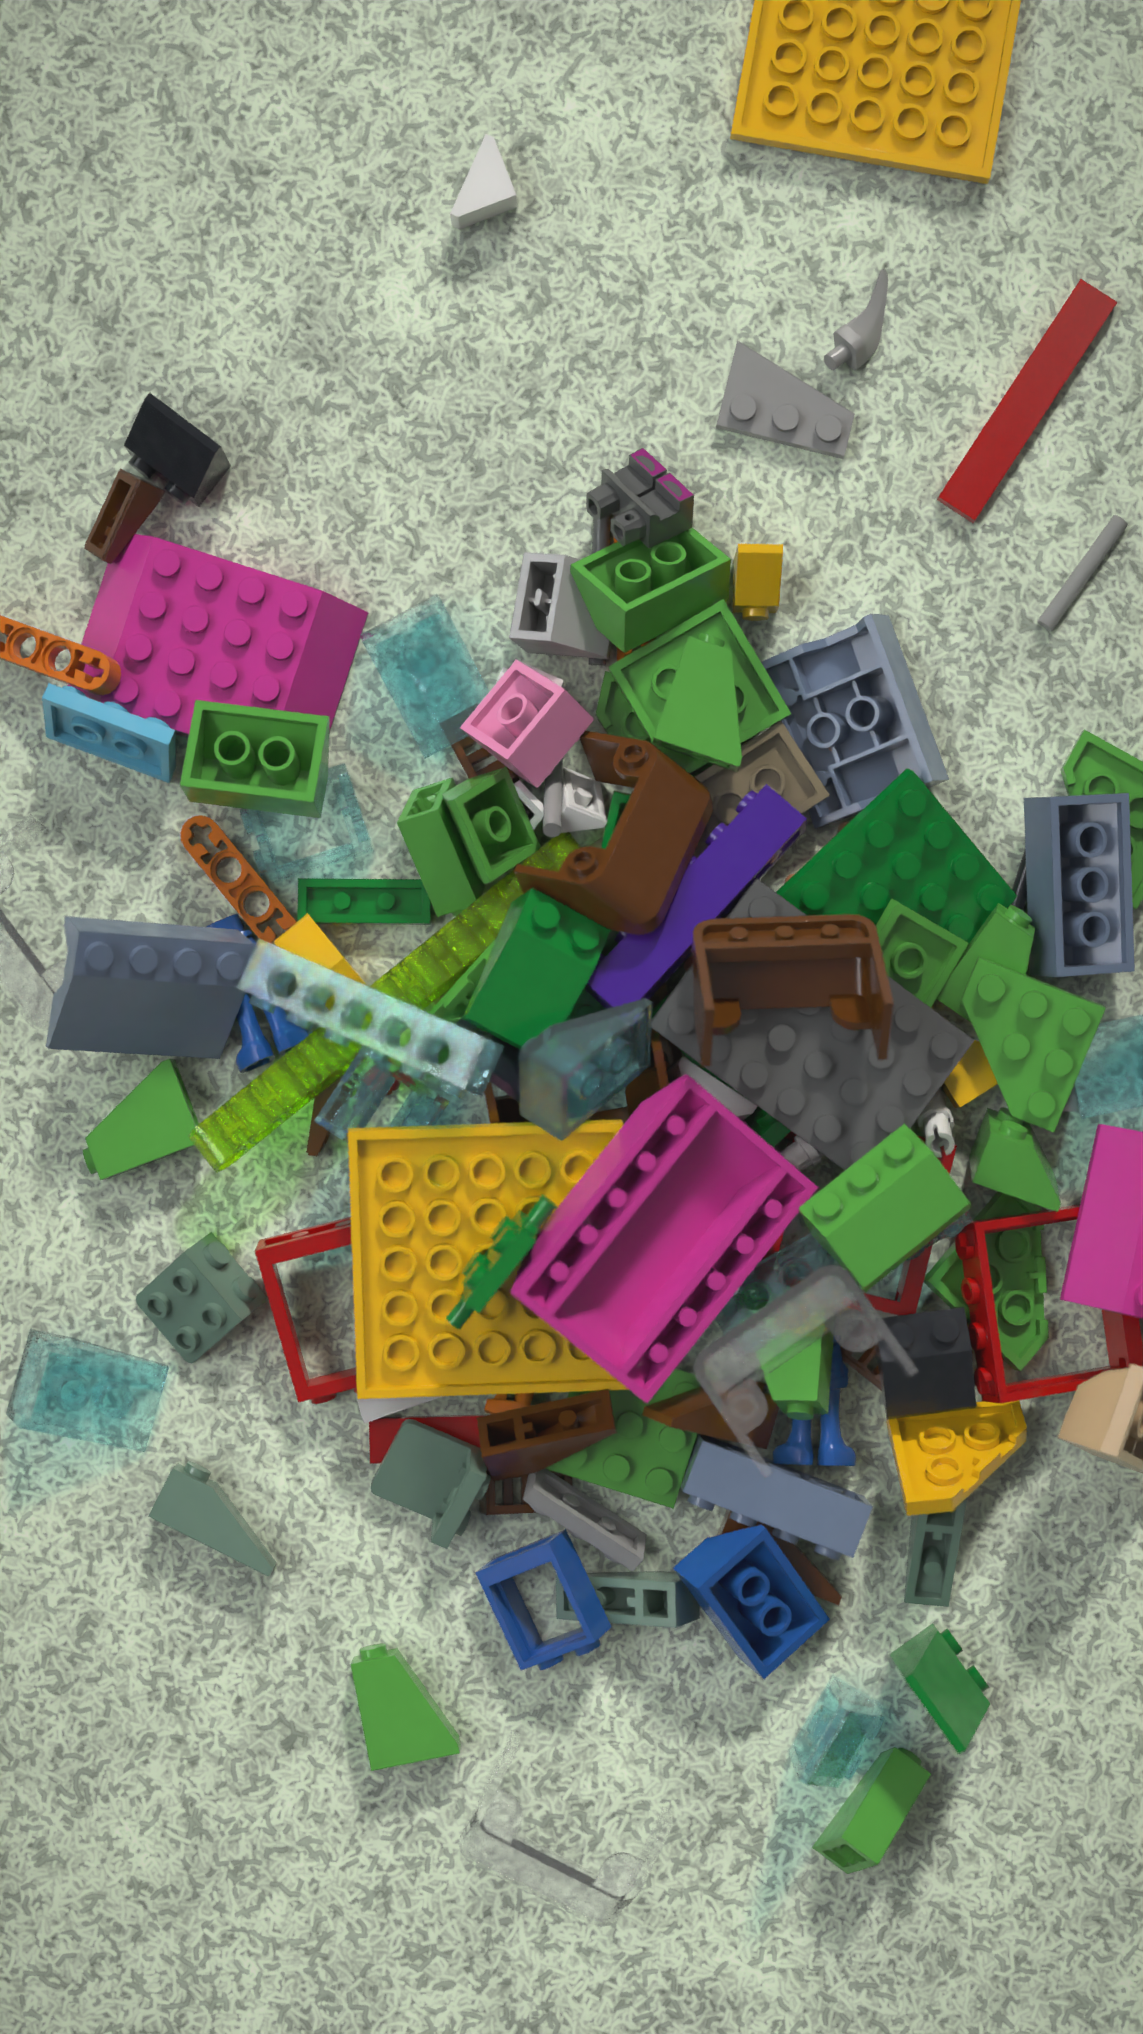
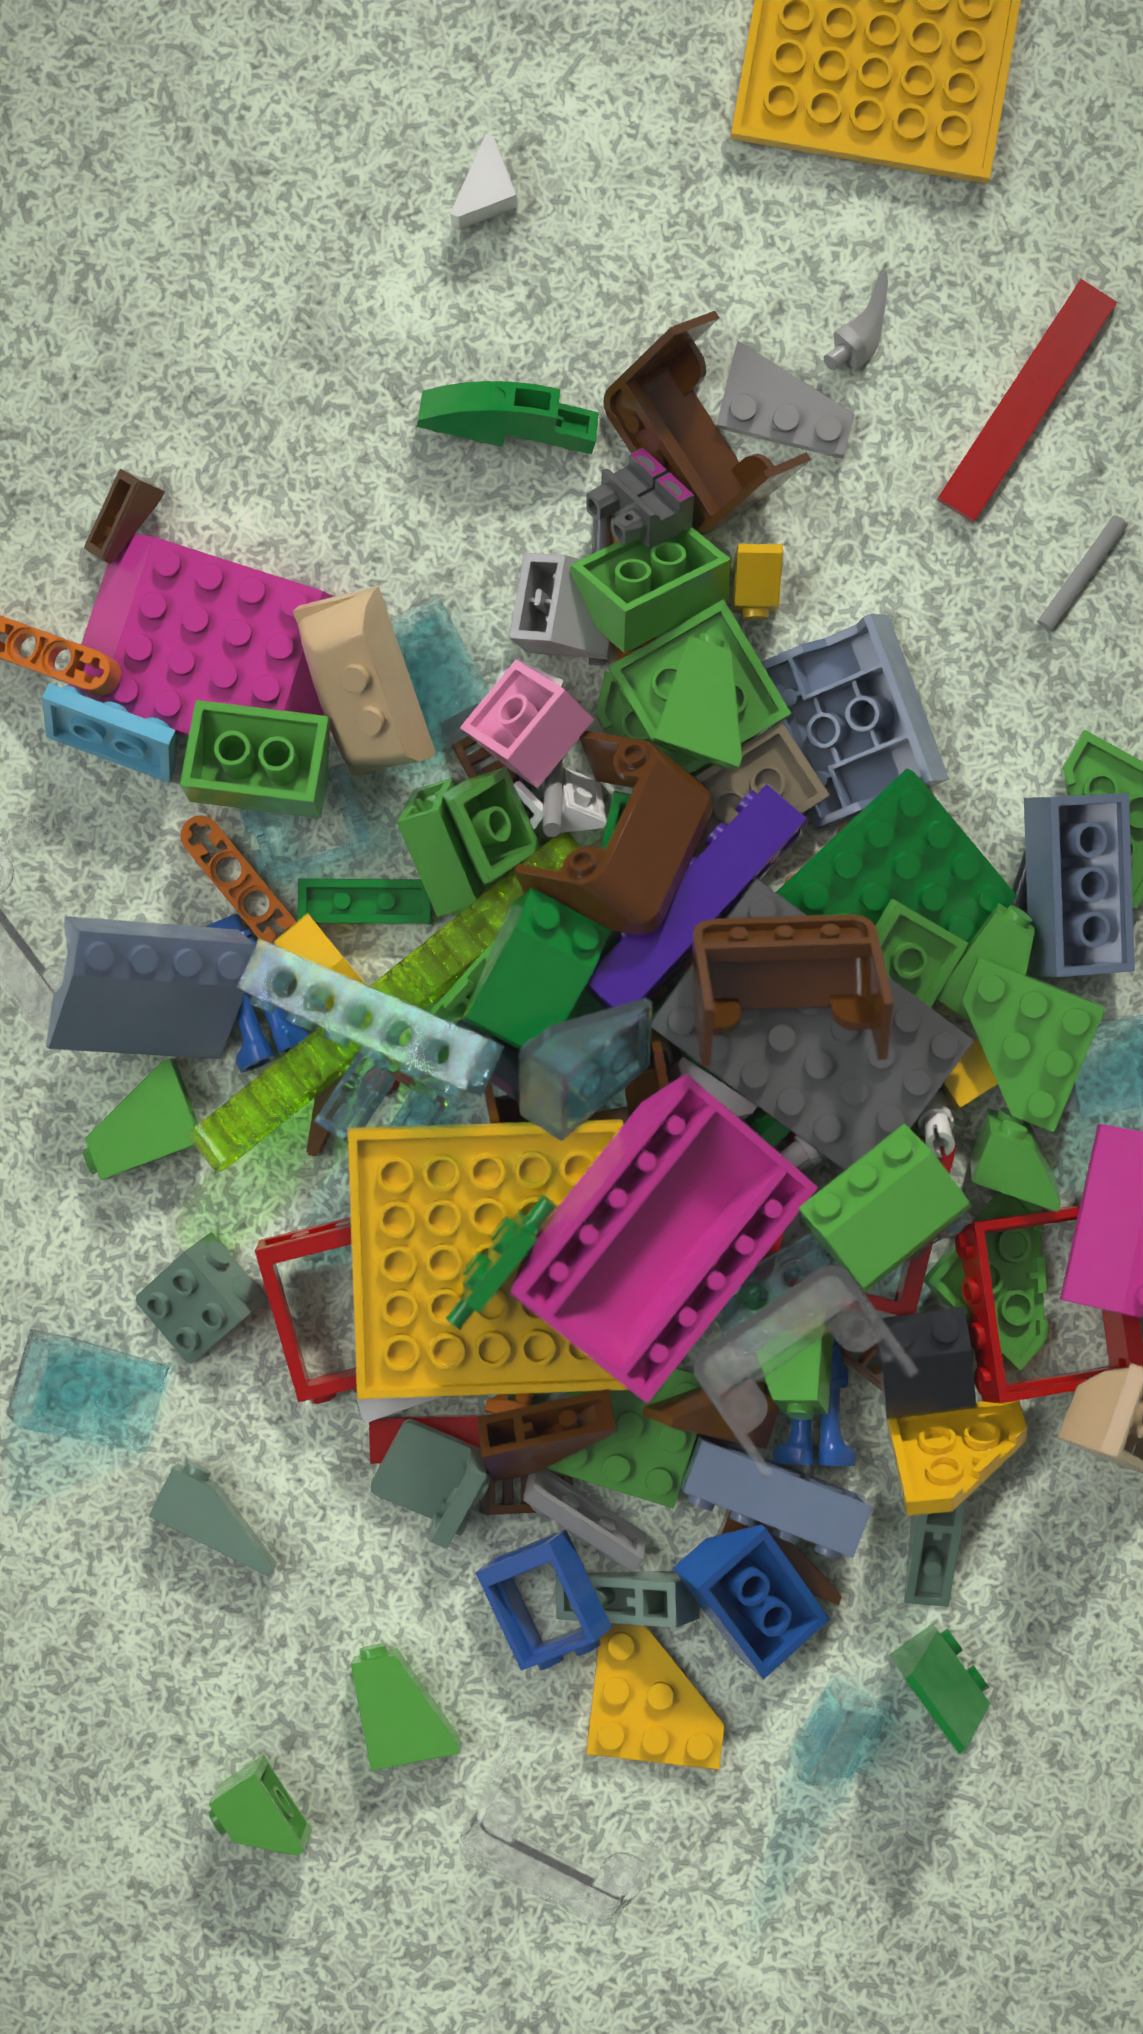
(175, 452): black slope -> none
(259, 1811): none -> bright green slope
(363, 681): none -> tan windscreen
(496, 408): none -> green slope
(649, 1705): none -> yellow plate
(660, 412): none -> reddish brown windscreen
(873, 1811): bright green slope -> none

